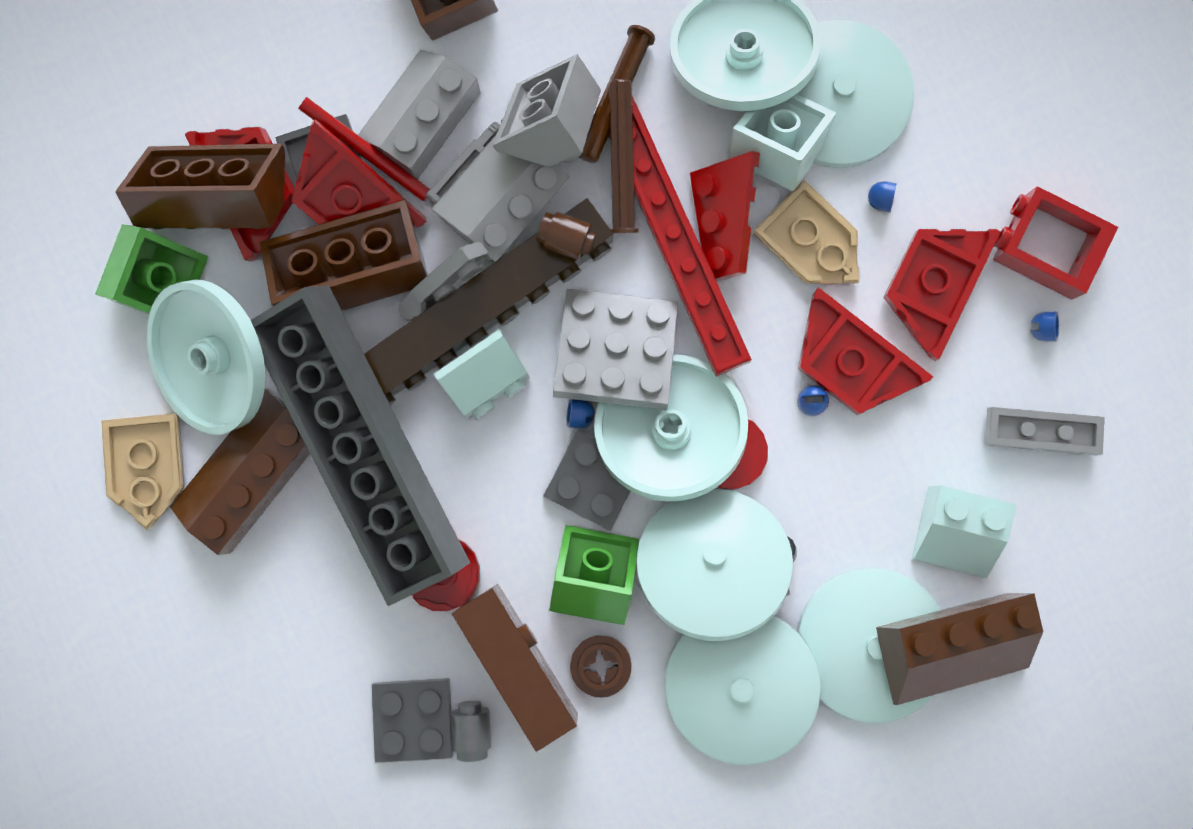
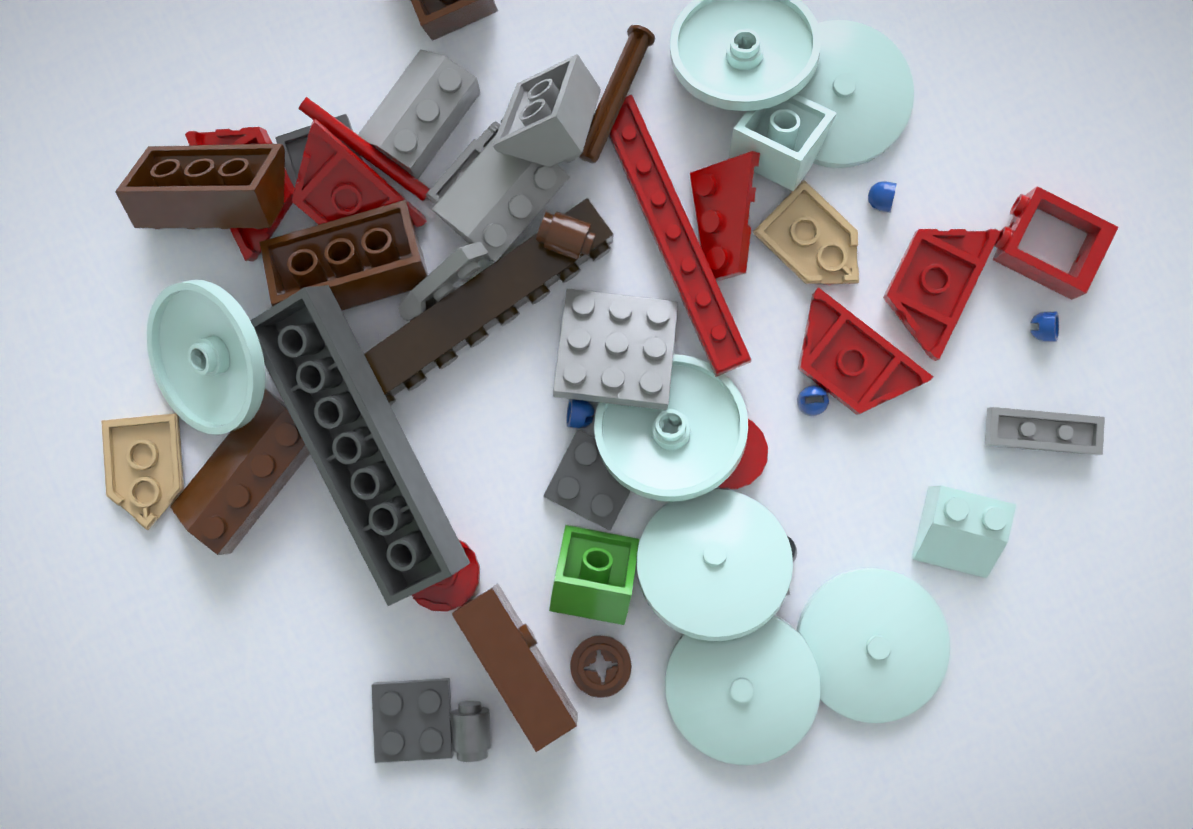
(144, 266): bright green slope -> none
(483, 376): light aqua slope -> none
(622, 156): reddish brown axle -> none
(960, 645): reddish brown slope -> none

